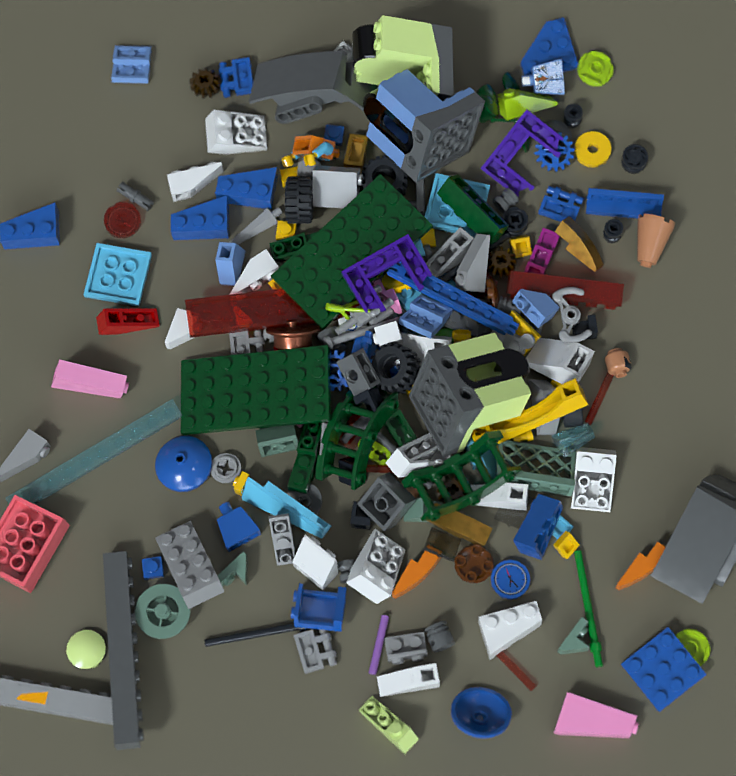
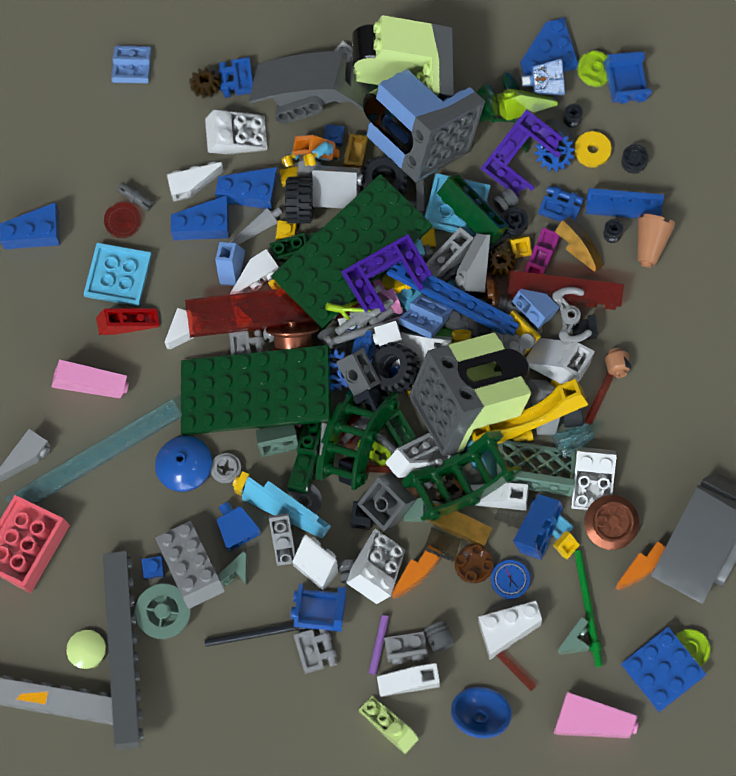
(611, 522): none -> copper wheel
(626, 77): none -> blue panel

